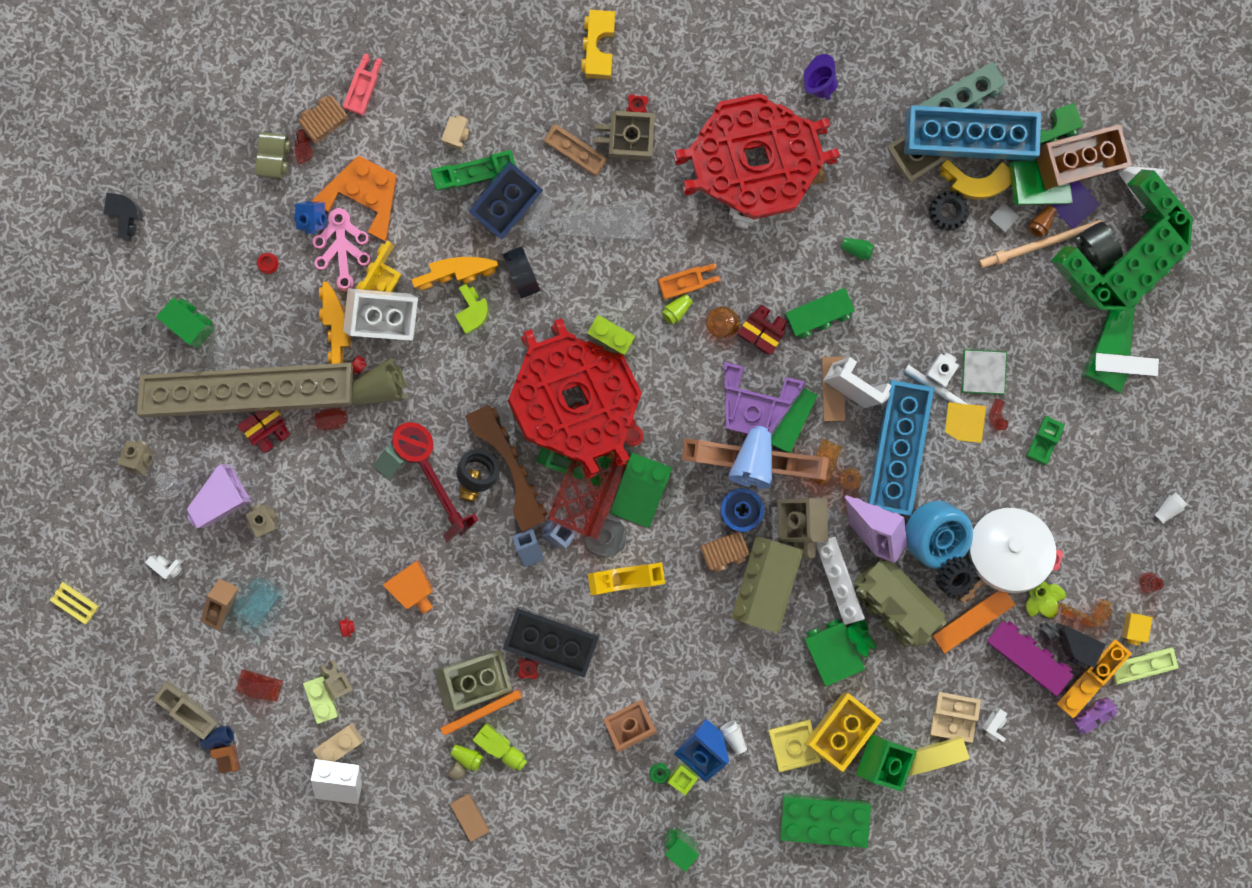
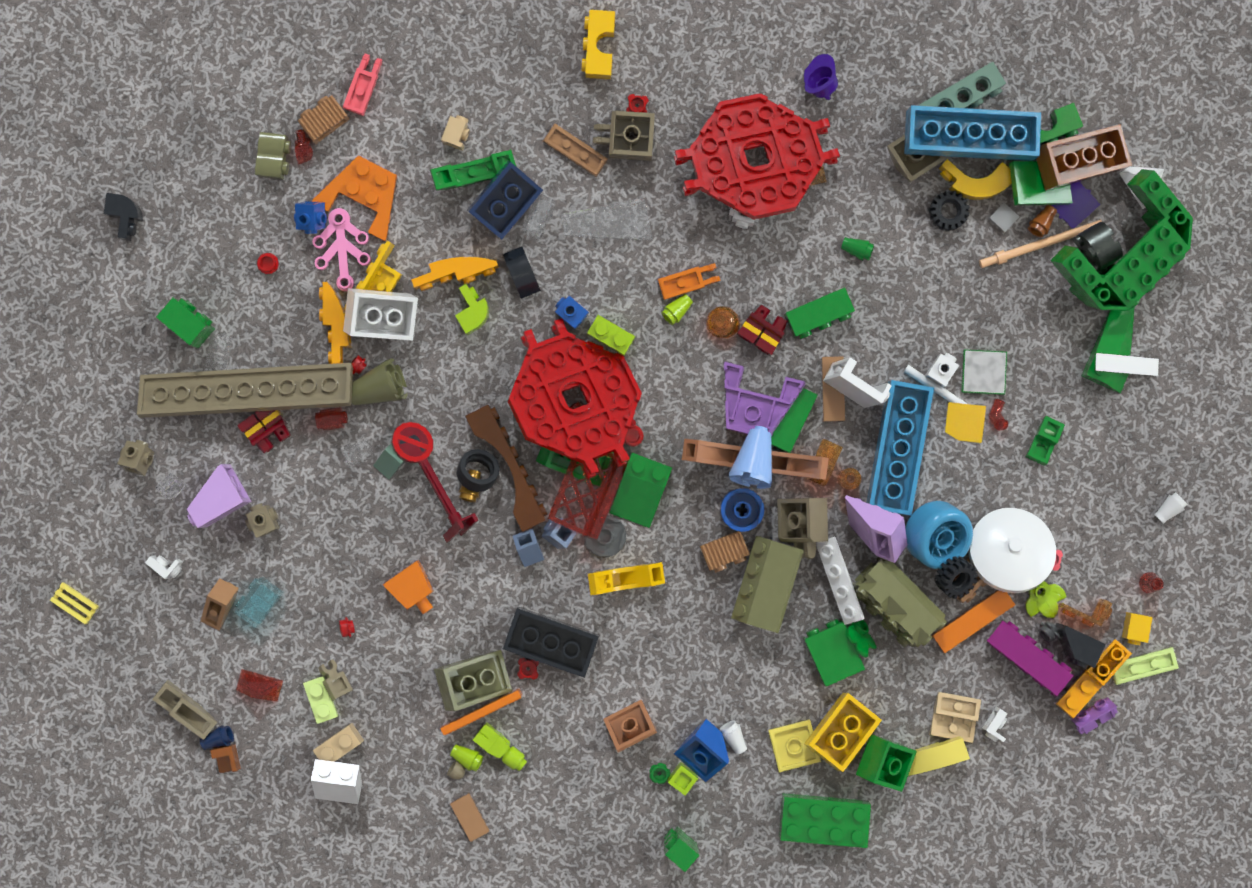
(571, 311): none -> blue brick

